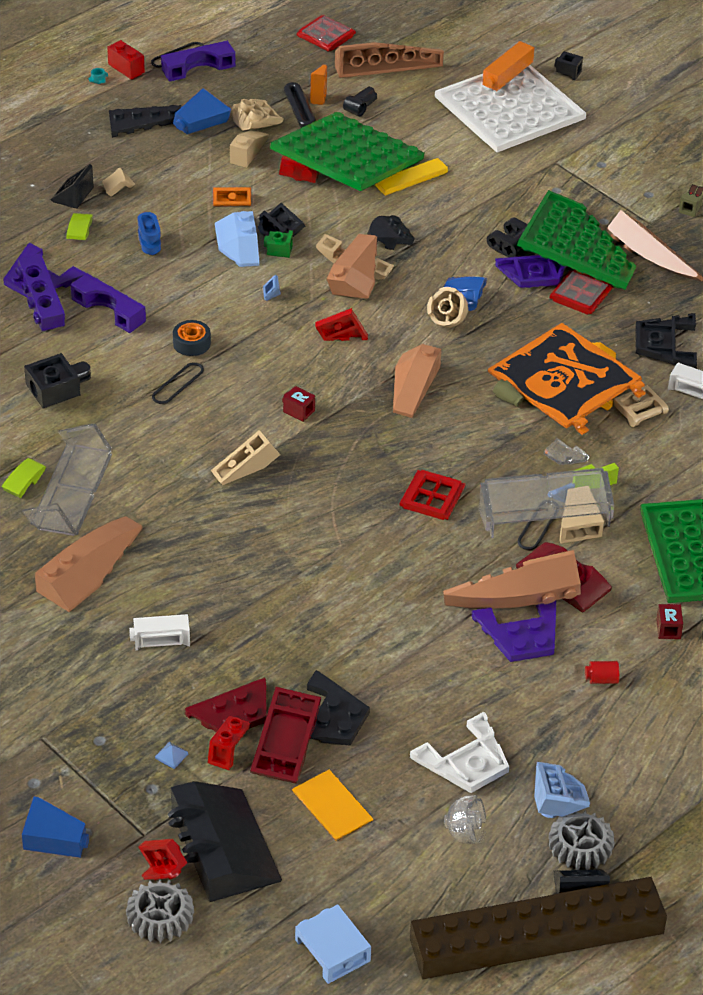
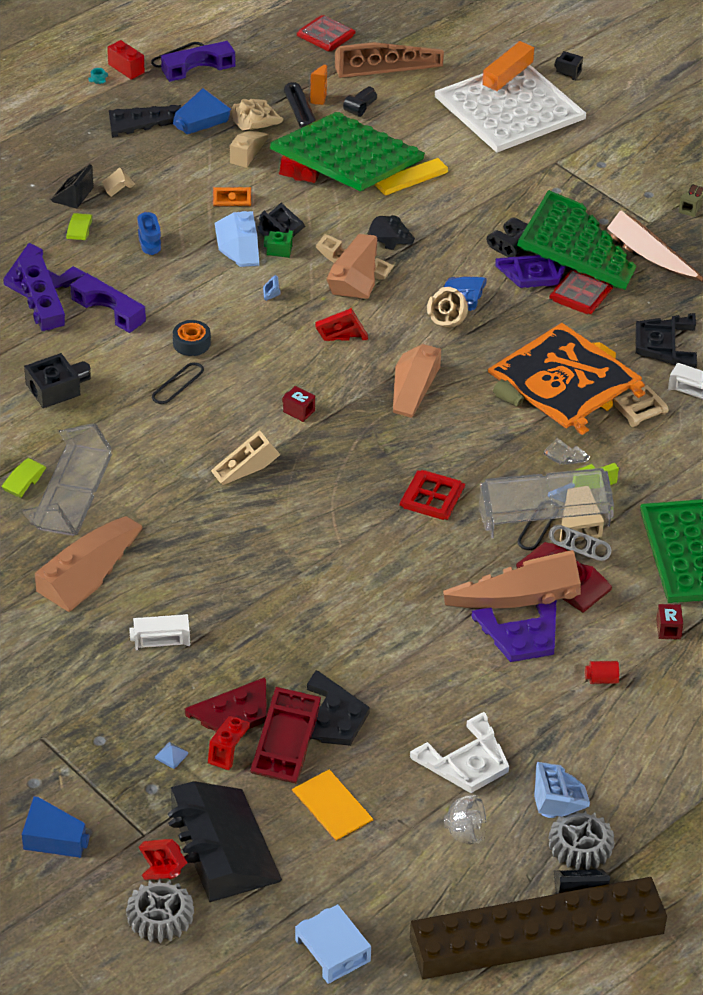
(588, 549): none -> light grey beam

